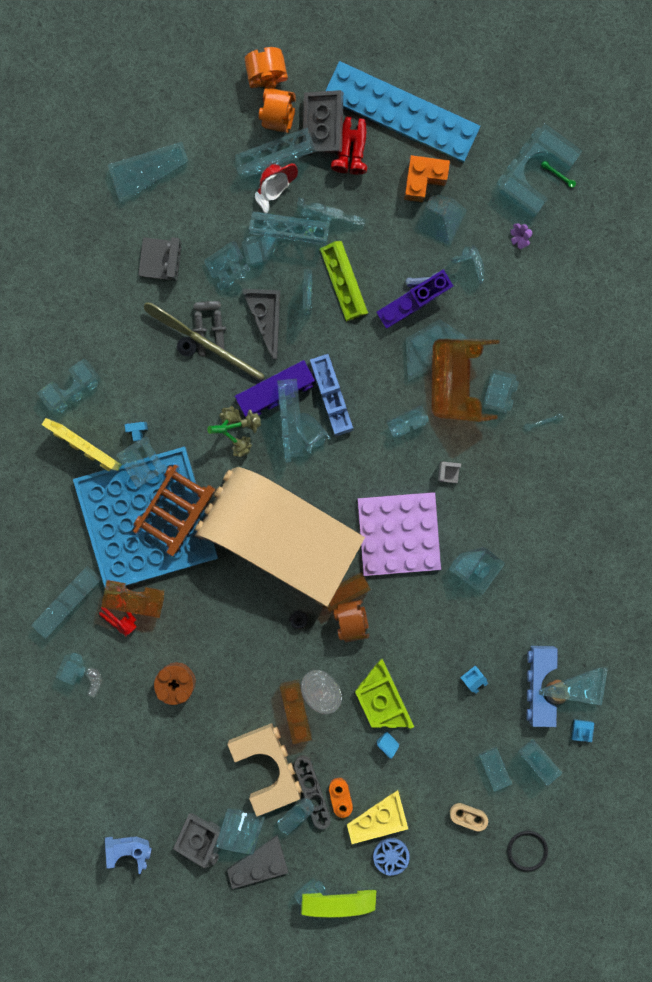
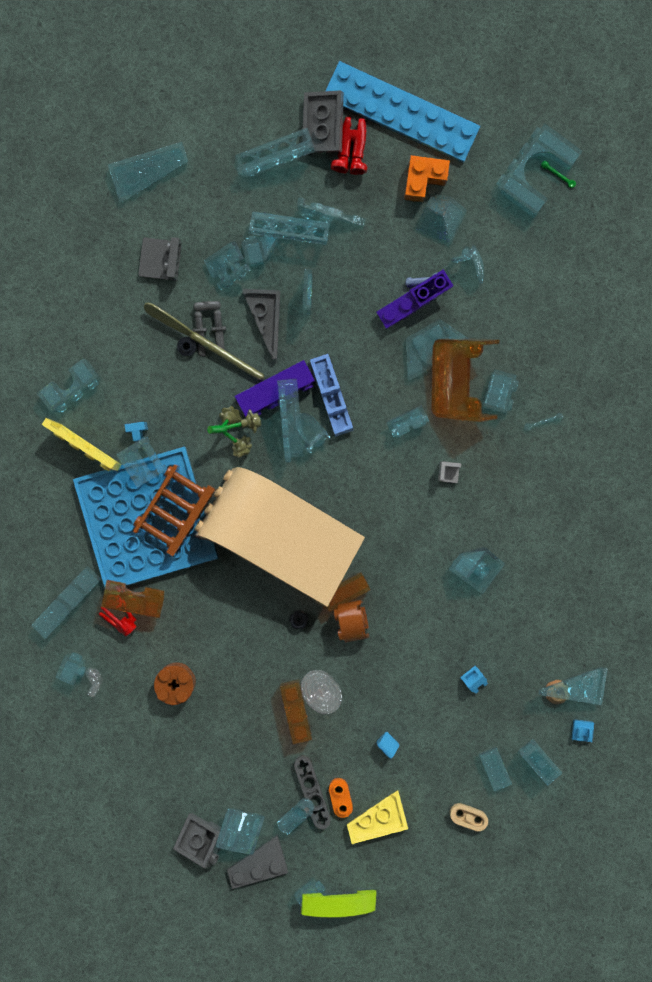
(131, 846): medium blue tile -> none
(265, 68): orange brick -> none
(266, 741): tan arch -> none
(273, 182): white hair -> none
(277, 110): orange brick -> none
(343, 280): lime slope -> none
(381, 699): lime wing -> none
(391, 856): medium blue wheel -> none
(399, 534): lavender plate -> none
(521, 234): medium lavender plant -> none
(527, 833): black tyre -> none
(542, 660): medium blue arch -> none

